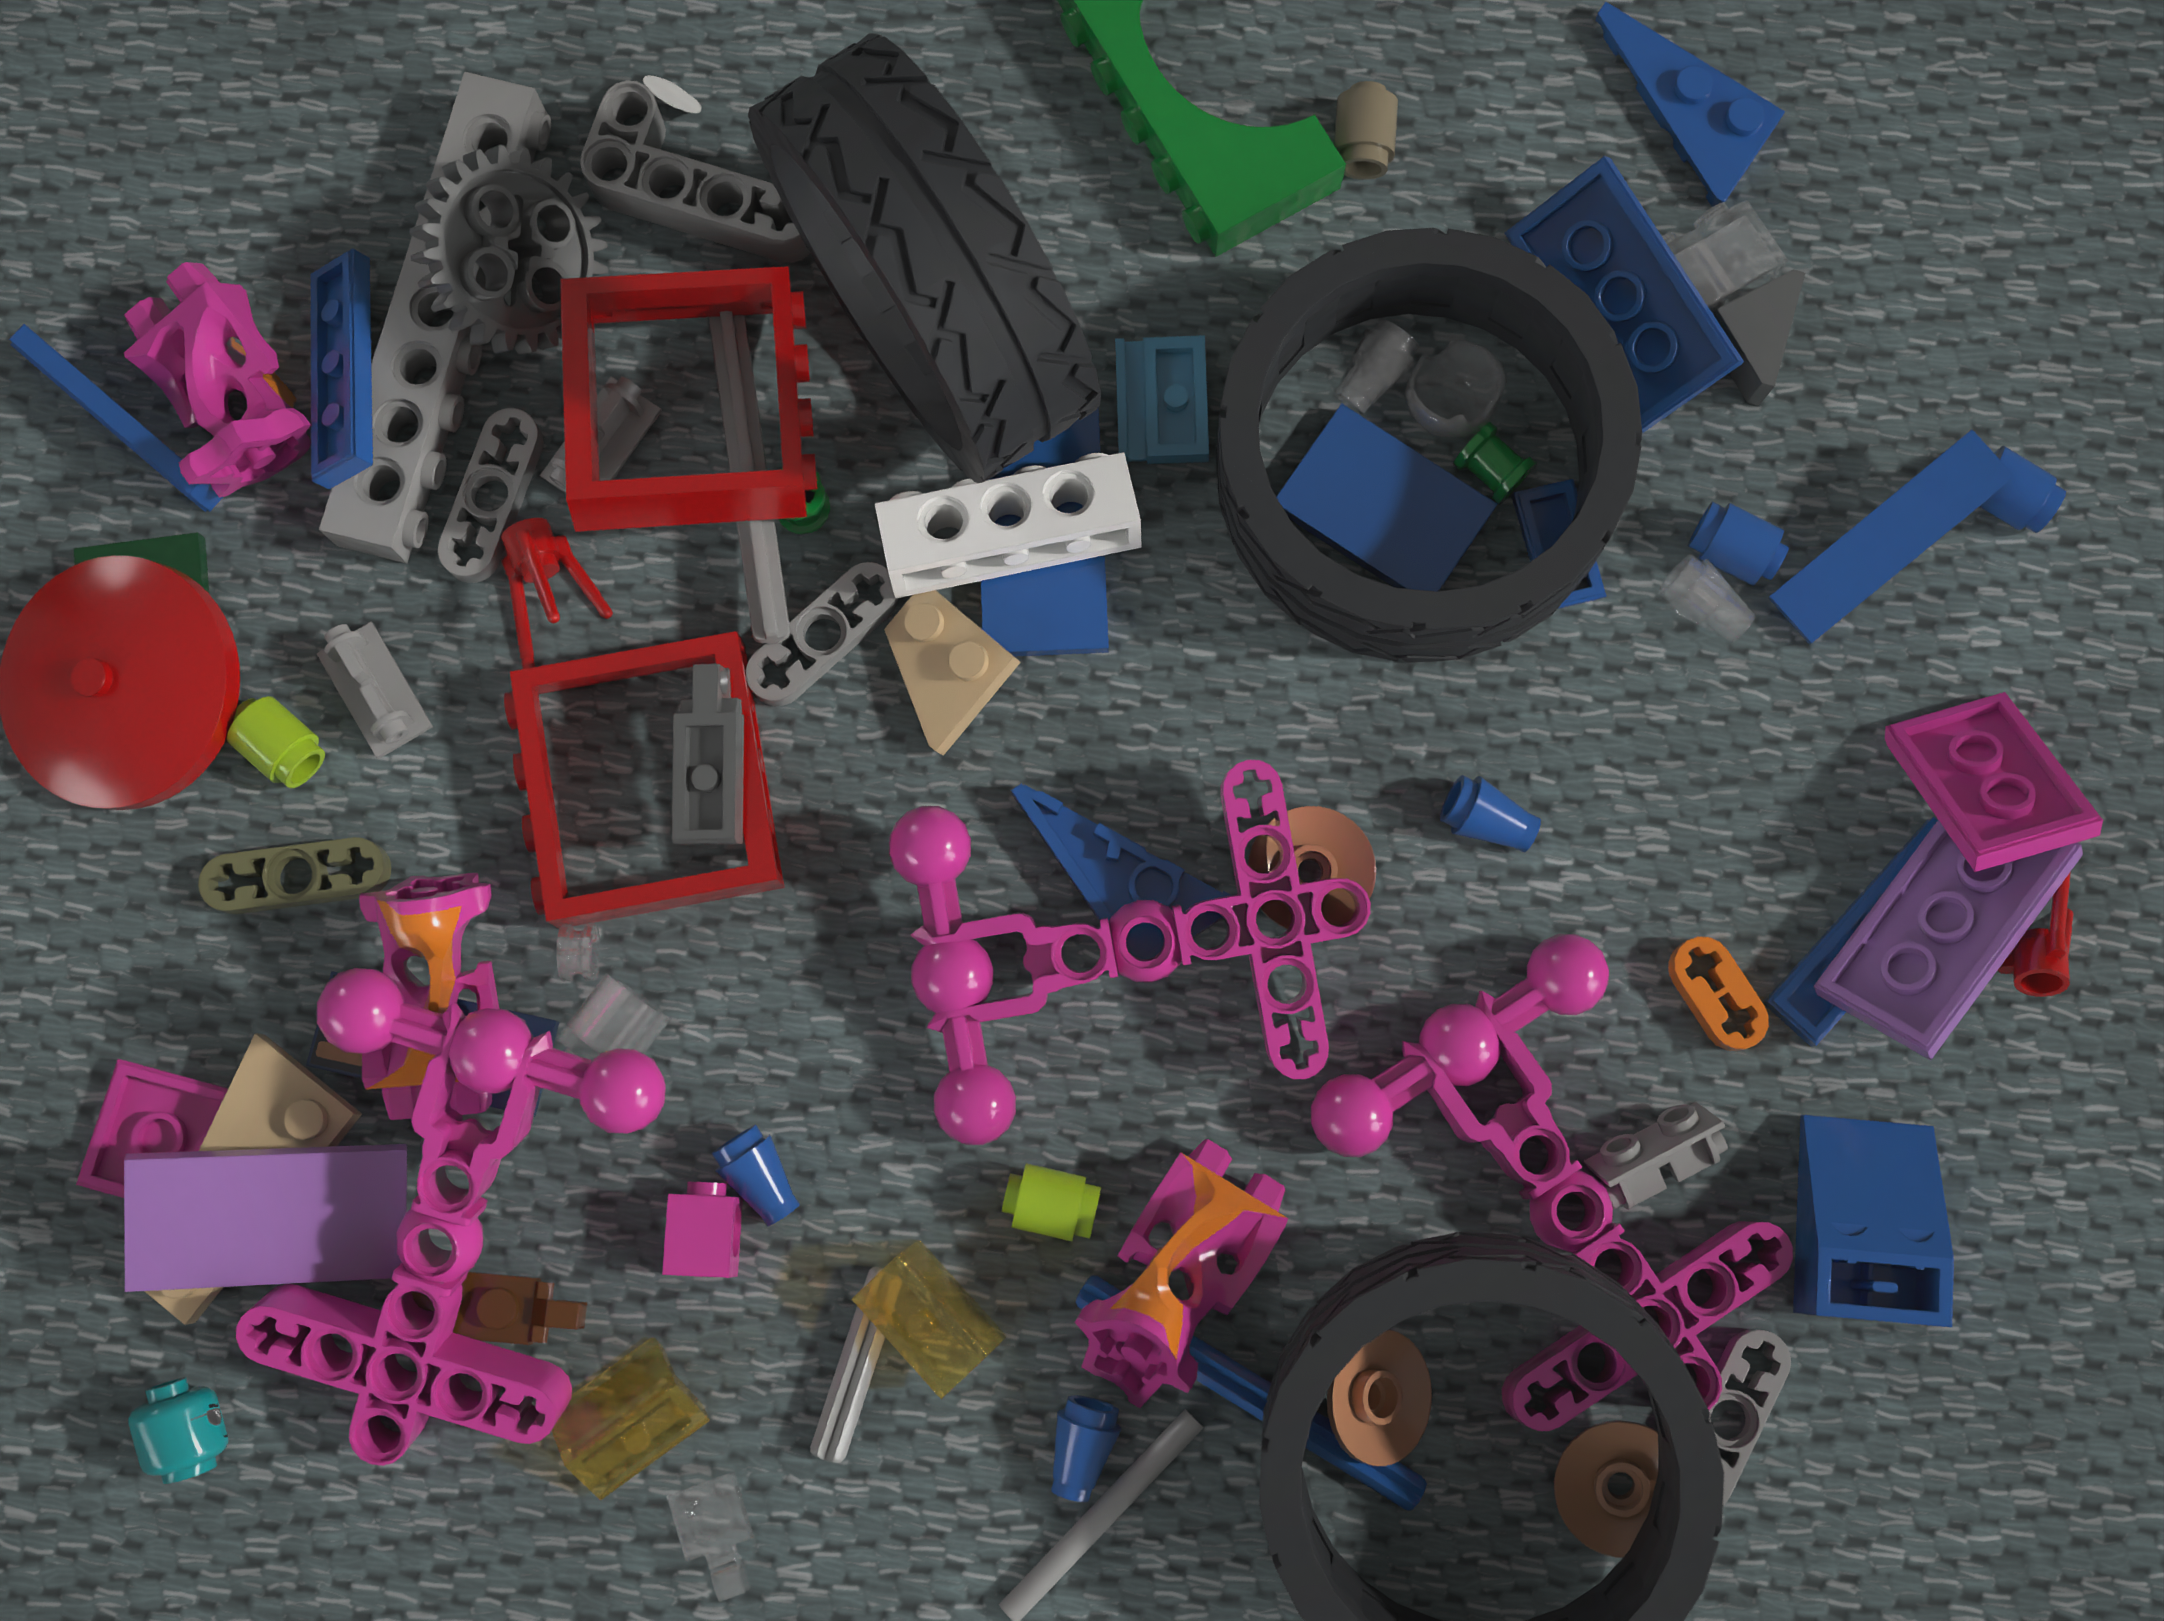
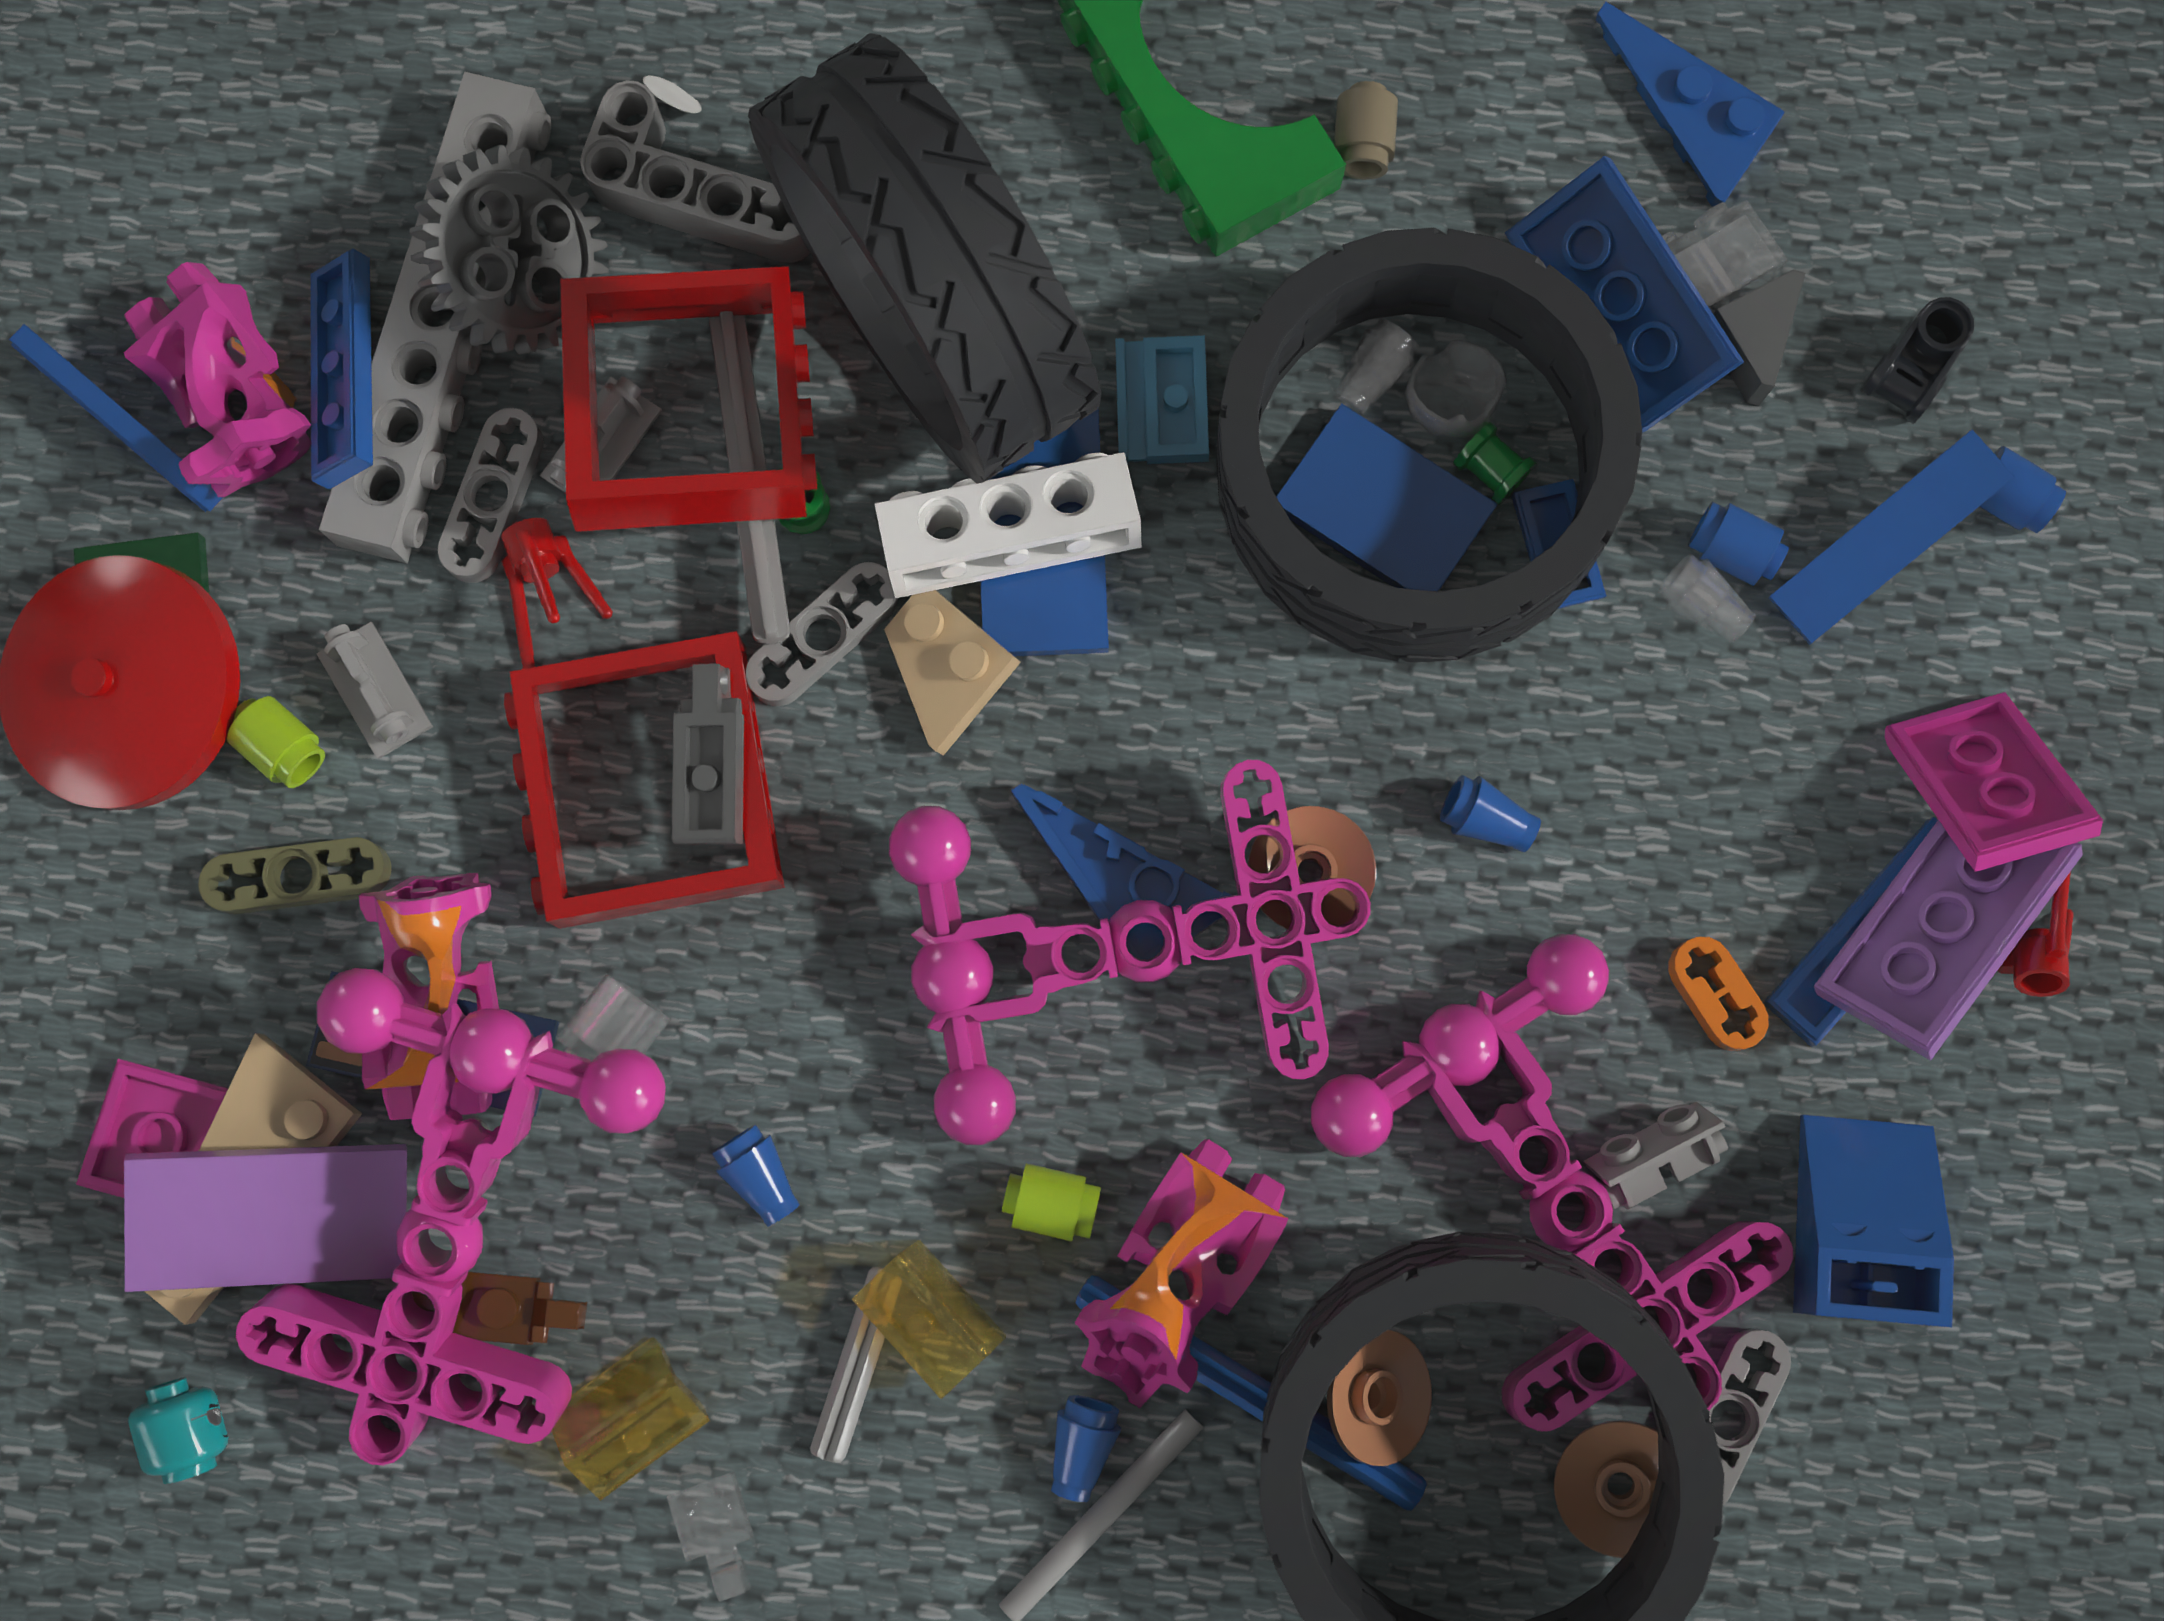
(578, 952): clear bush -> none
(703, 1232): dark pink brick -> none
(1917, 365): none -> black piece

